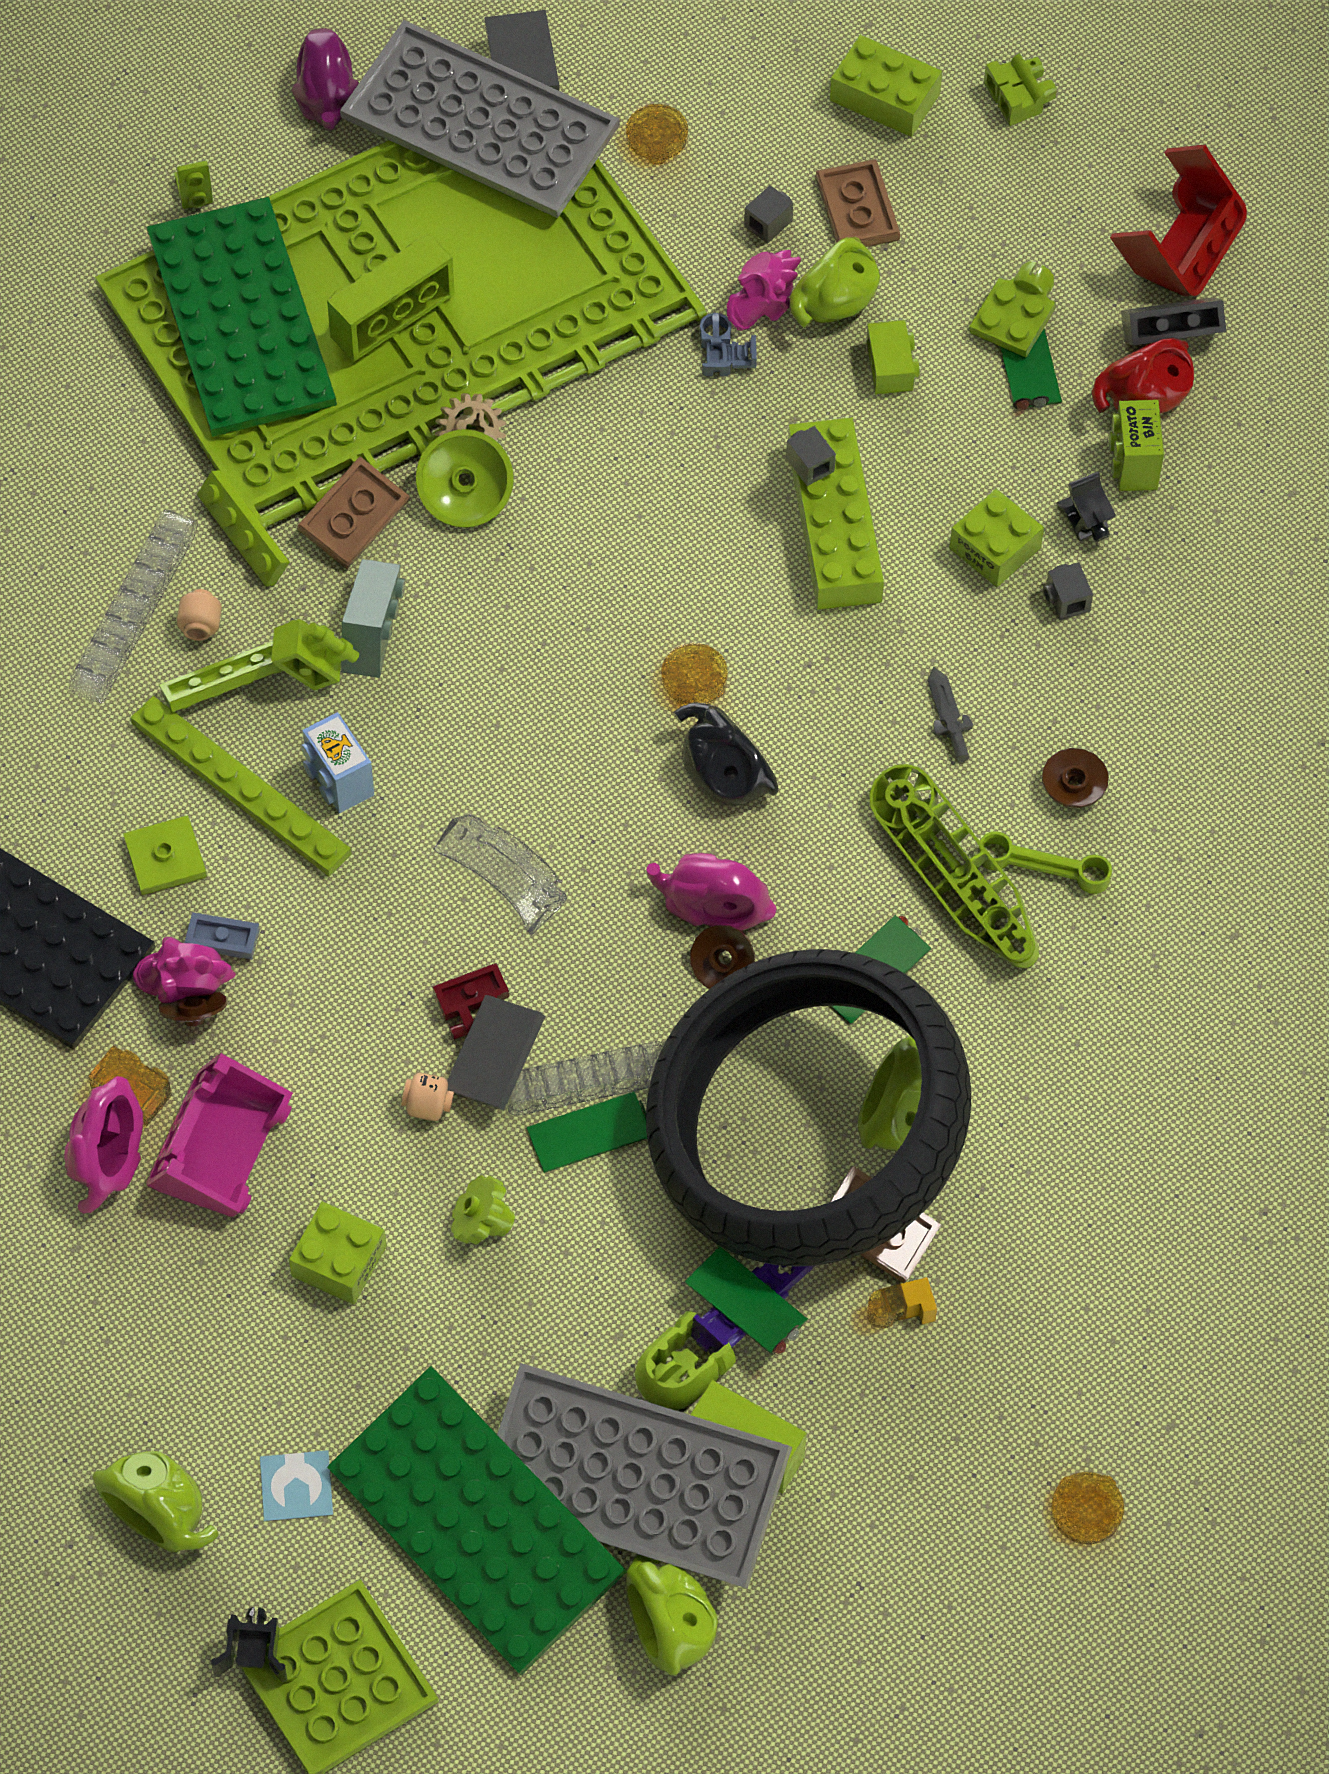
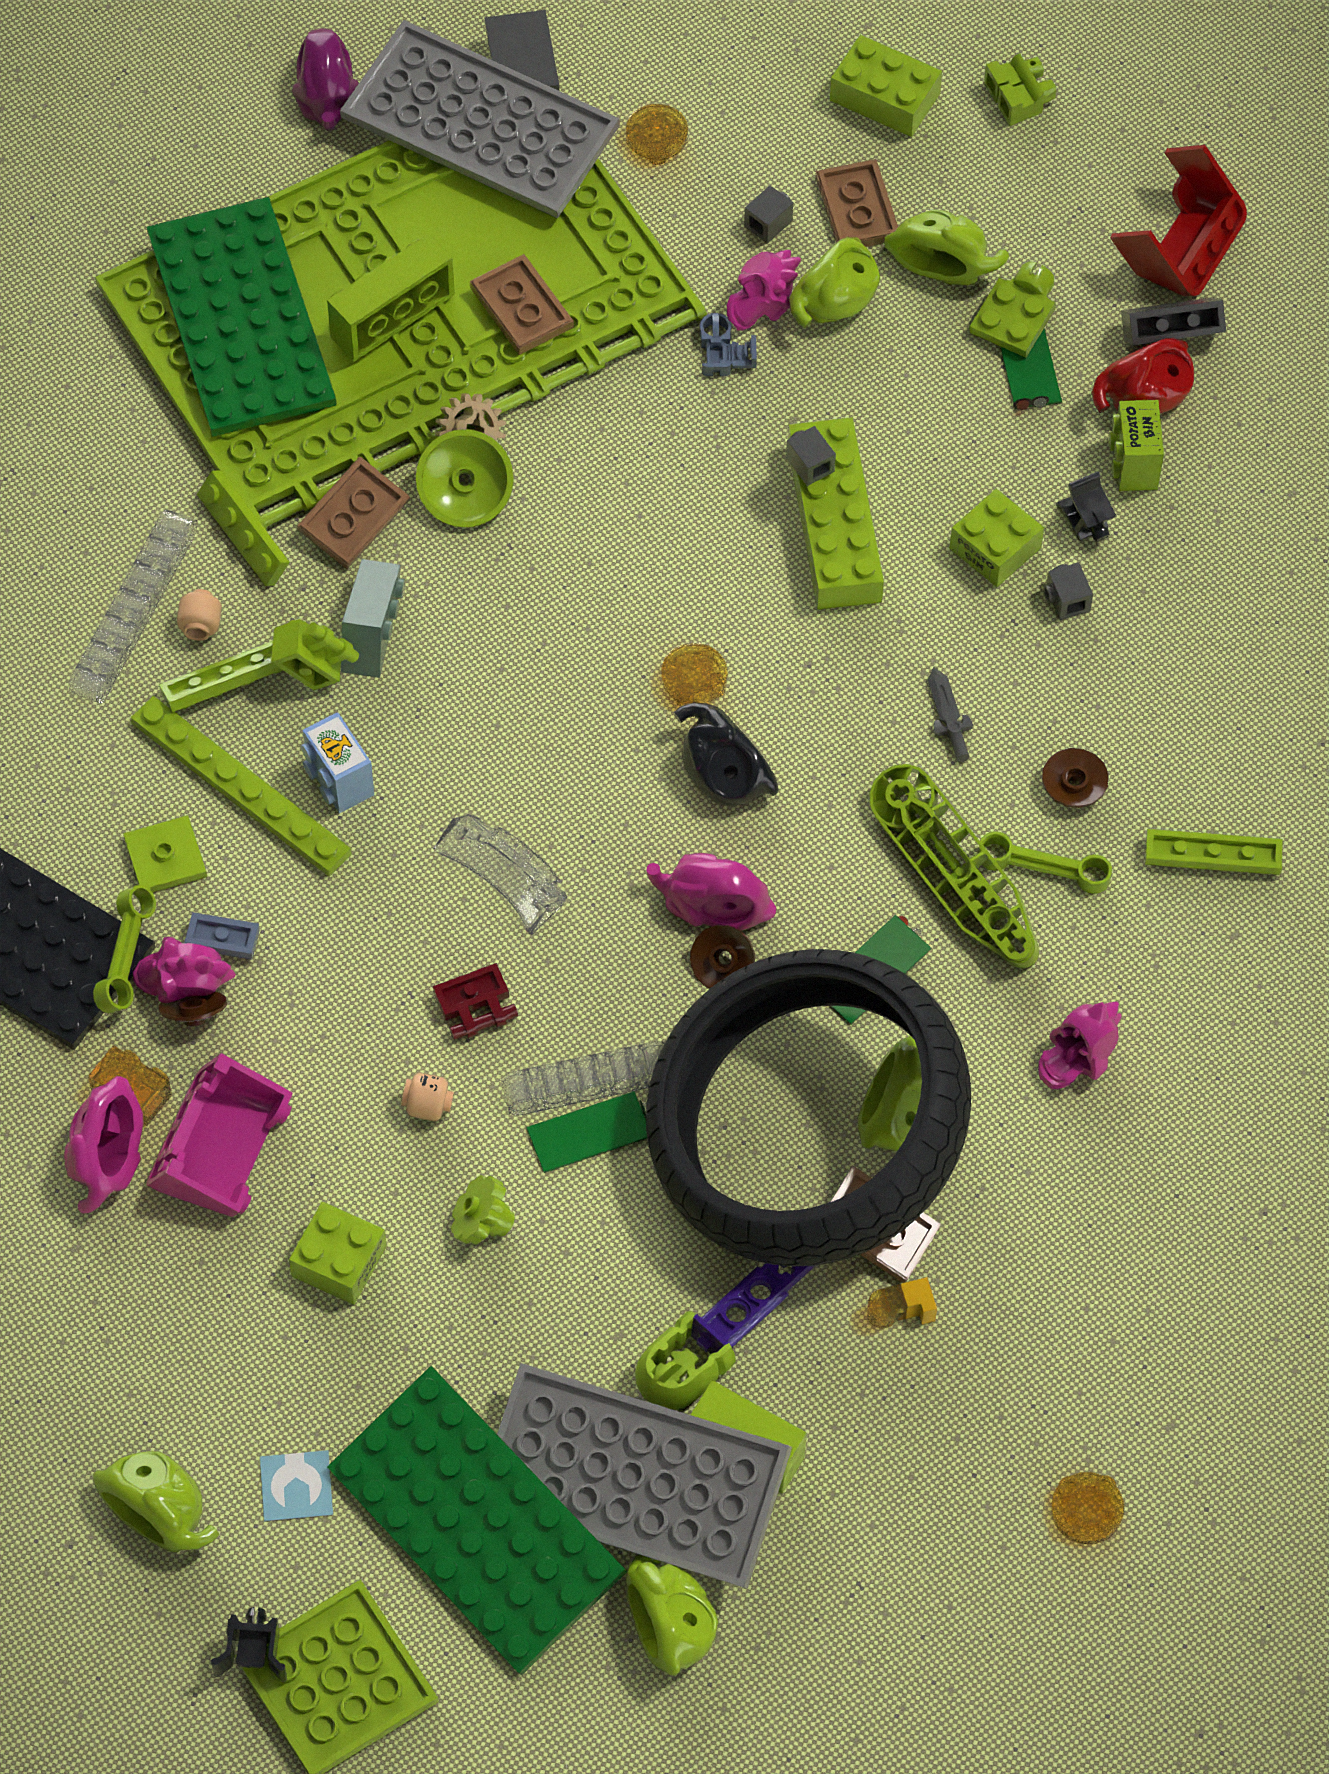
(124, 949): none -> lime piece
(194, 184): lime bracket -> none
(494, 1052): dark grey tile -> none
(521, 304): none -> medium nougat tile
(746, 1301): green piece -> none
(891, 356): lime brick -> none
(943, 248): none -> lime piece
(1081, 1045): none -> dark pink head
(1213, 851): none -> lime plate

